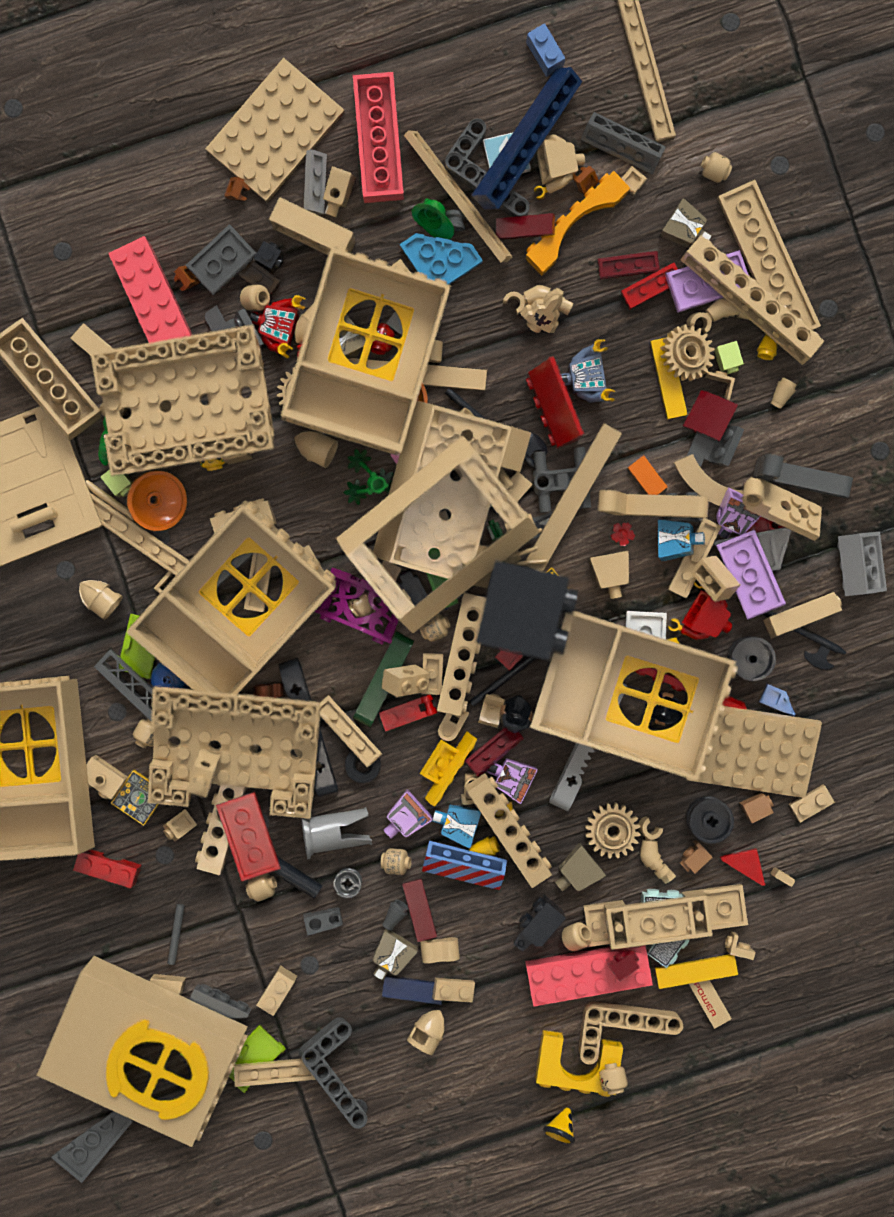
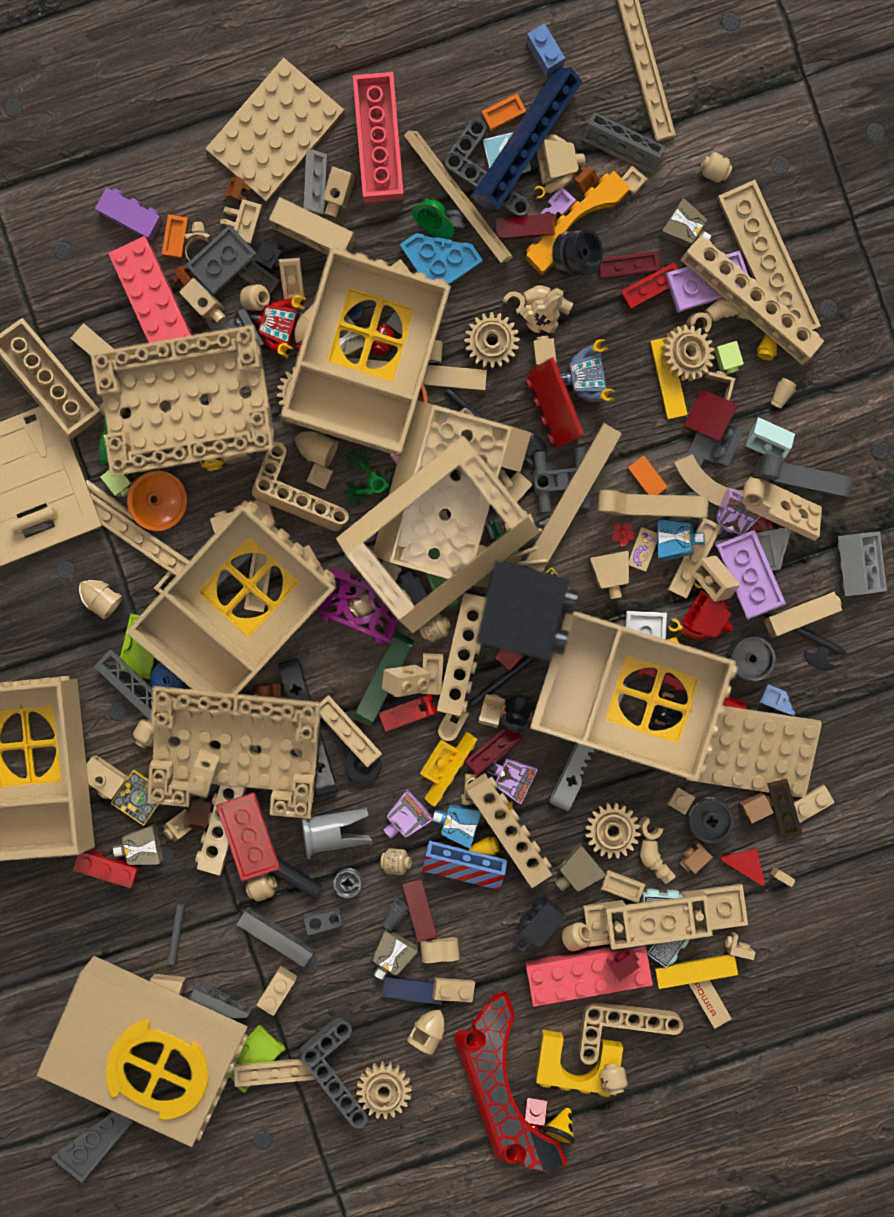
(129, 213): none -> medium lavender brick
(141, 847): none -> dark tan torso
(174, 236): none -> orange tile
(197, 814): none -> reddish brown brick
(198, 234): none -> tan piece
(203, 301): none -> tan torso
(246, 220): none -> tan hinge
(276, 936): none -> dark grey fence
(291, 277): none -> tan plate
(292, 494): none -> tan beam
(319, 476): none -> tan tile
(356, 312): none -> dark blue tile
(384, 1102): none -> tan gear
(486, 1070): none -> panel
(492, 353): none -> tan gear
(503, 112): none -> orange tile
(535, 1113): none -> bracket
(543, 349): none -> tan brick
(560, 203): none -> lavender plate
(577, 252): none -> black wheel
(622, 886): none -> tan tile
(643, 549): none -> tan tile
(681, 800): none -> tan plate
(770, 438): none -> light aqua brick
(784, 808): none -> dark brown plate

